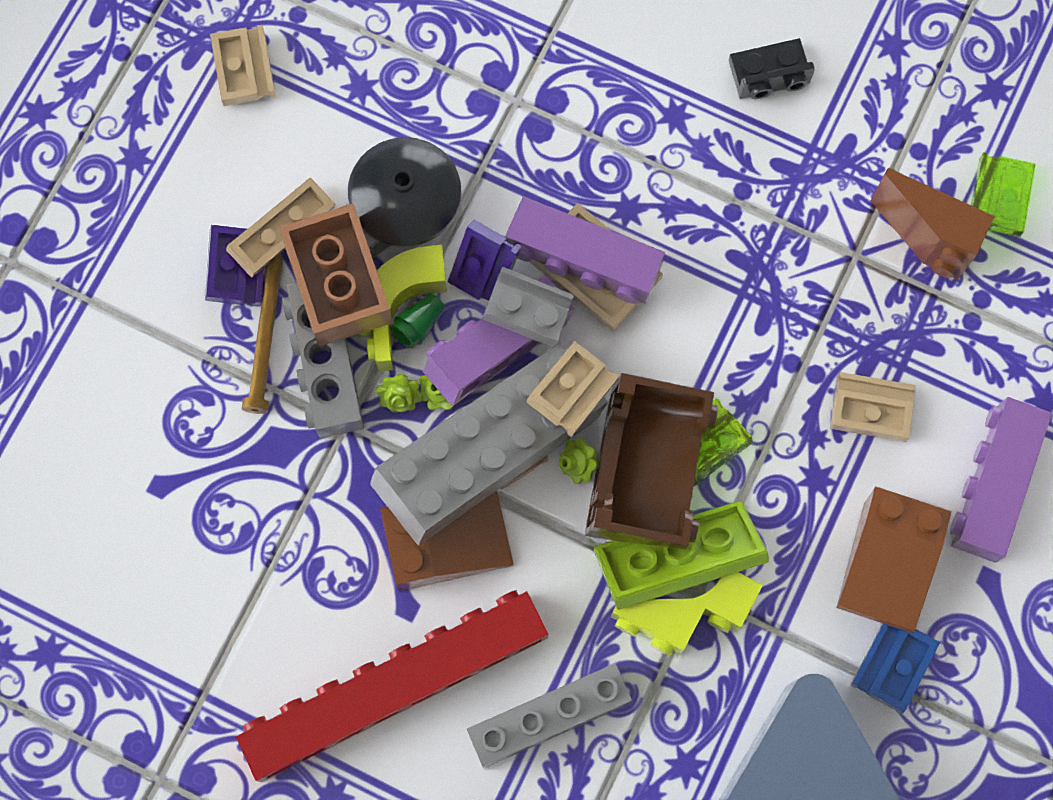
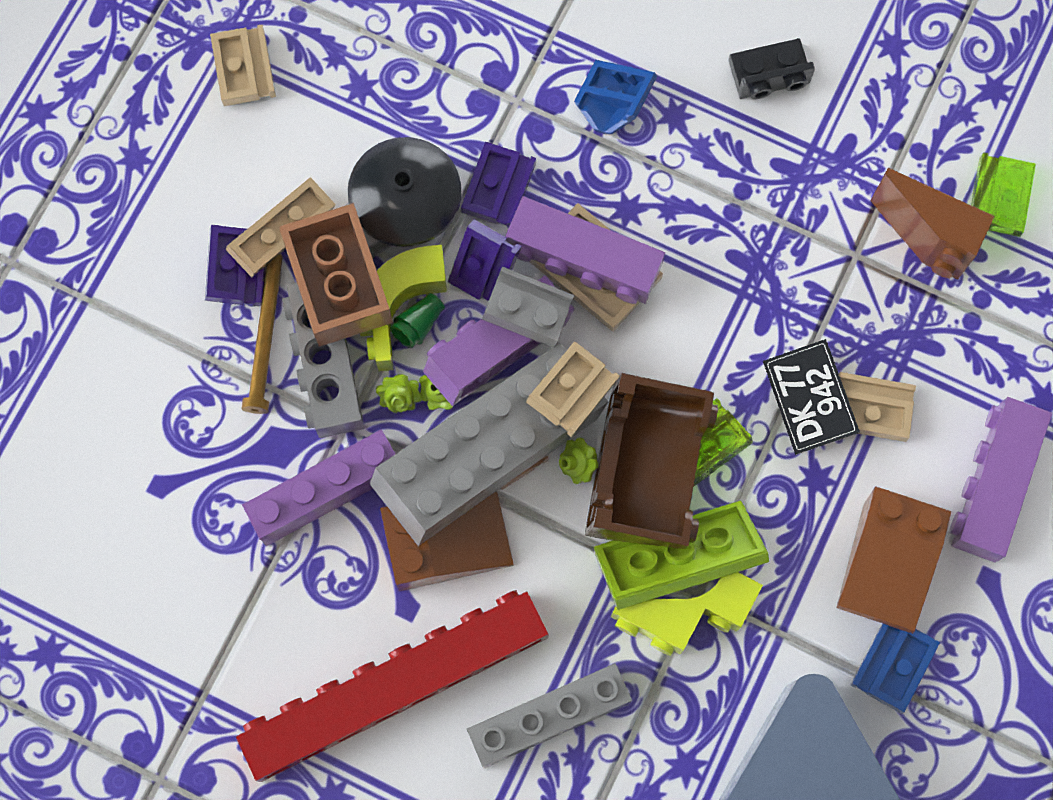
(317, 489): none -> medium lavender brick
(498, 184): none -> dark purple plate
(613, 95): none -> blue slope
(811, 397): none -> black sticker

